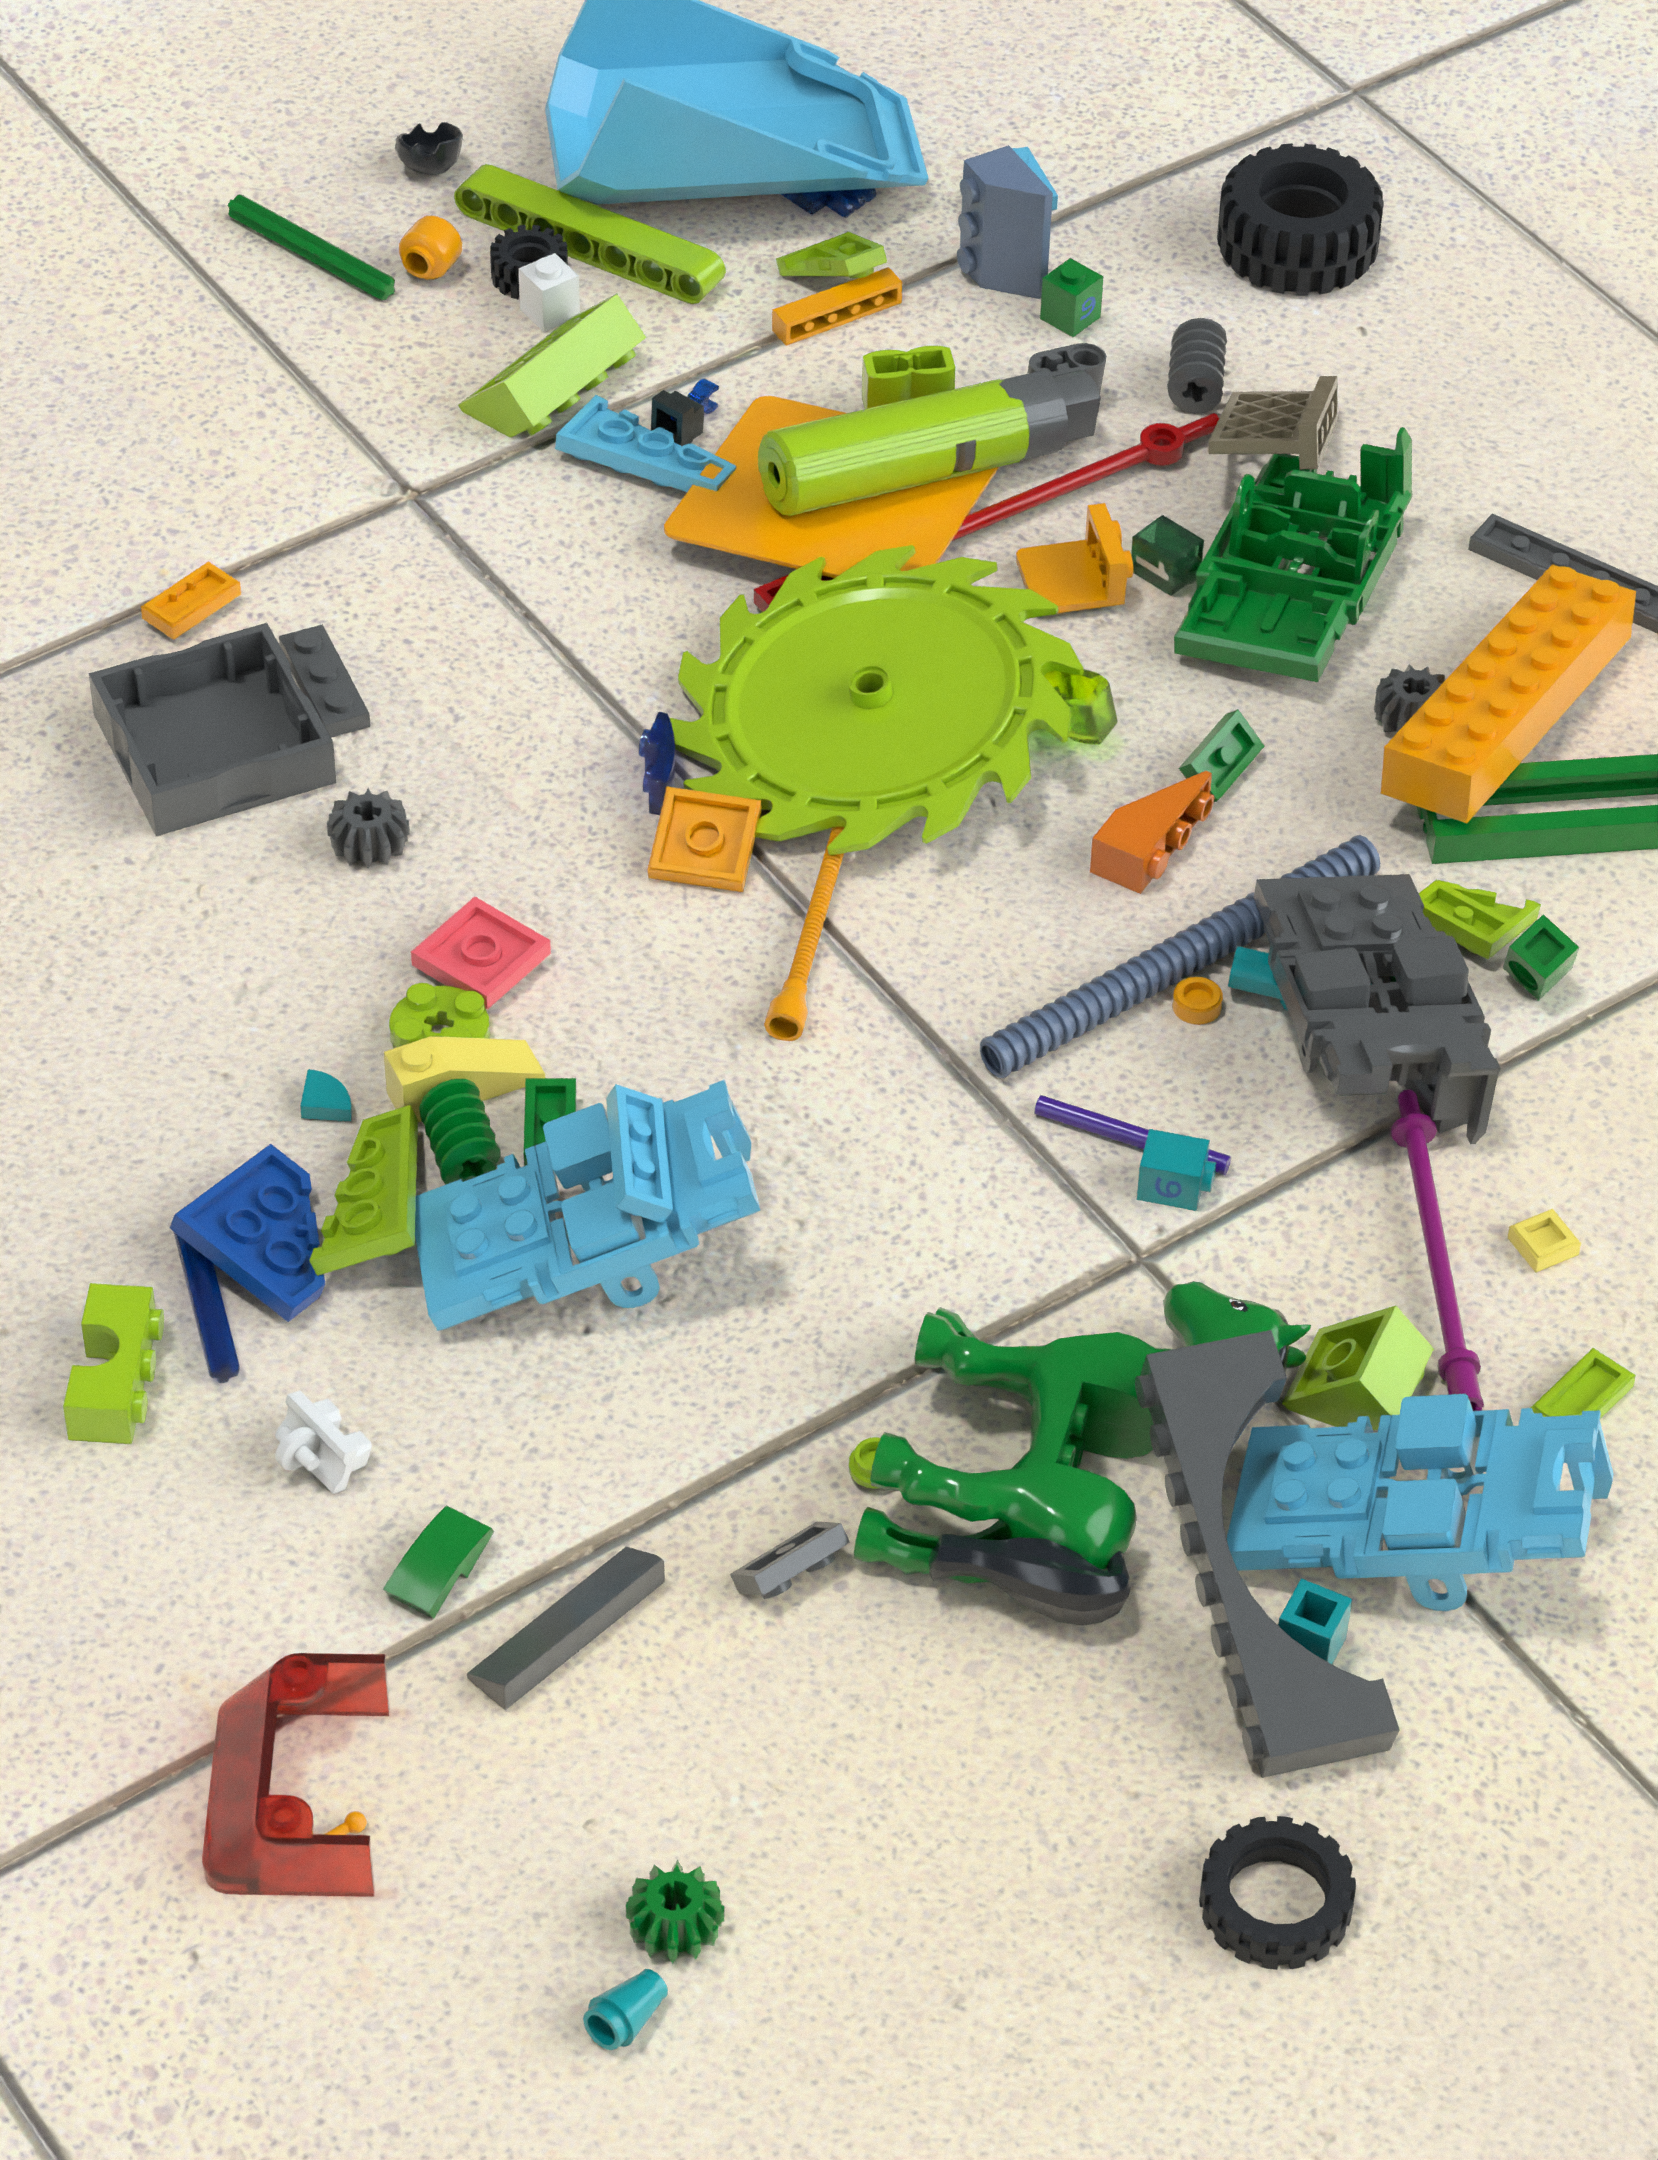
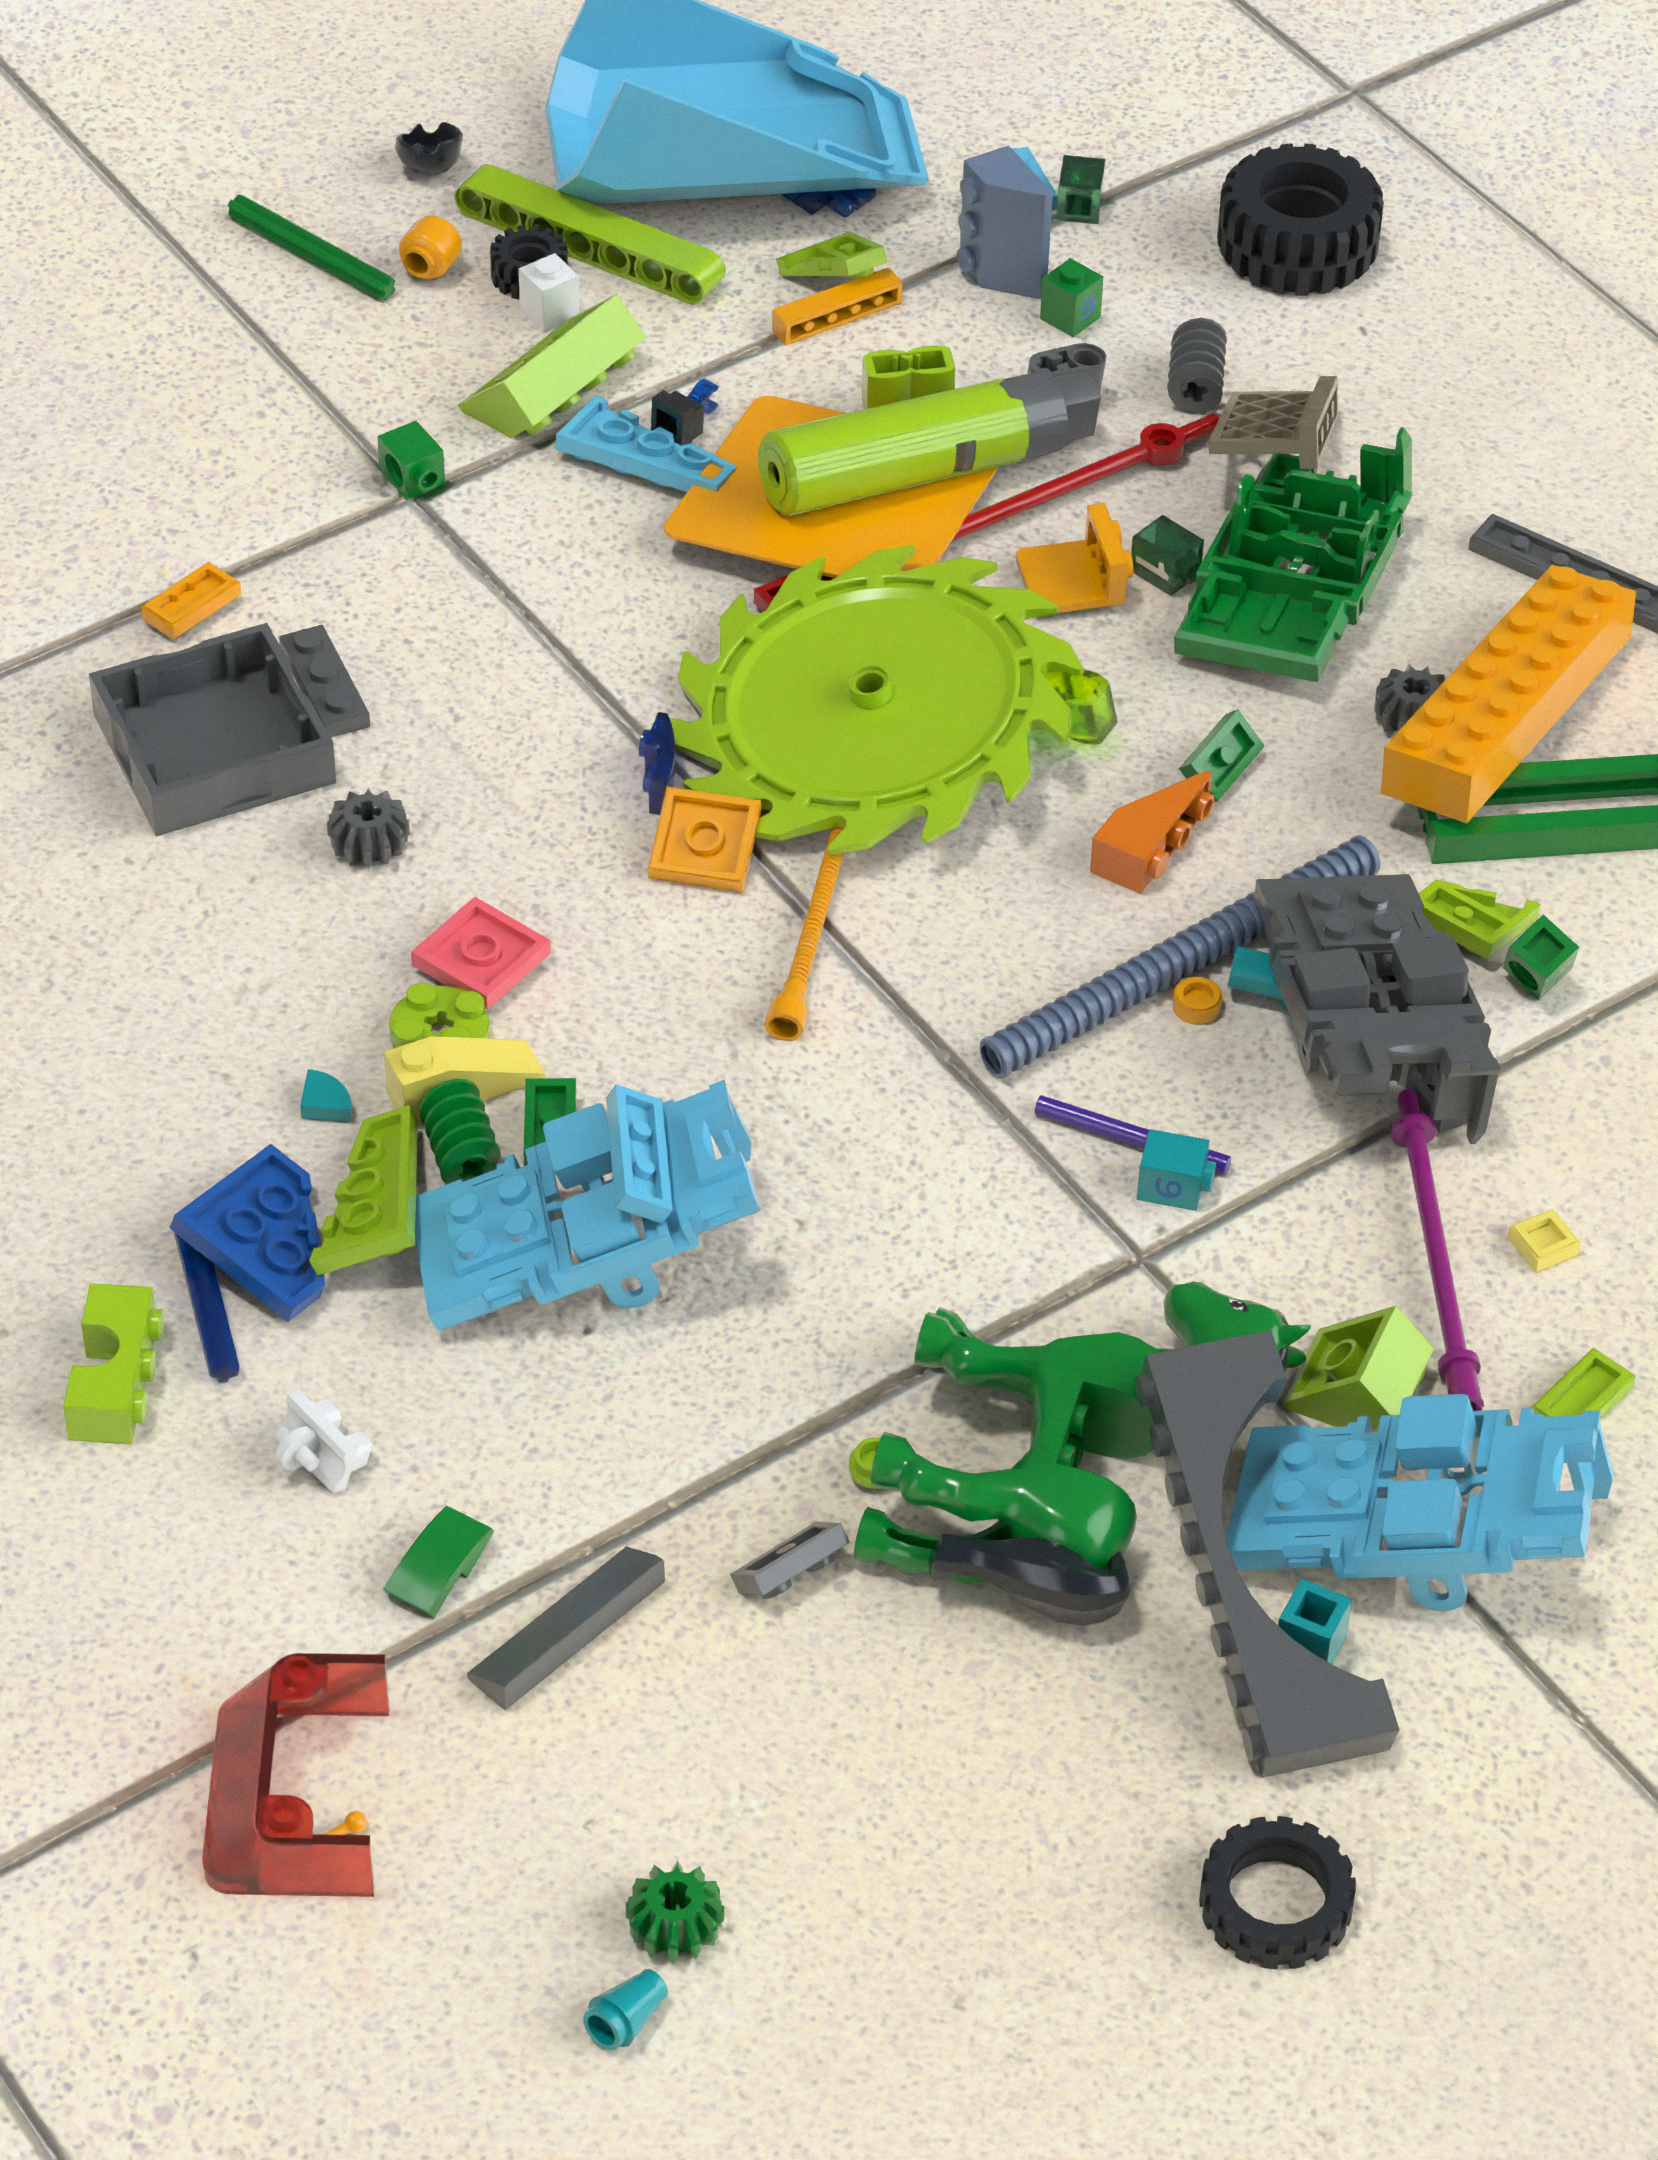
(411, 460): none -> green brick
(1080, 189): none -> clear green brick

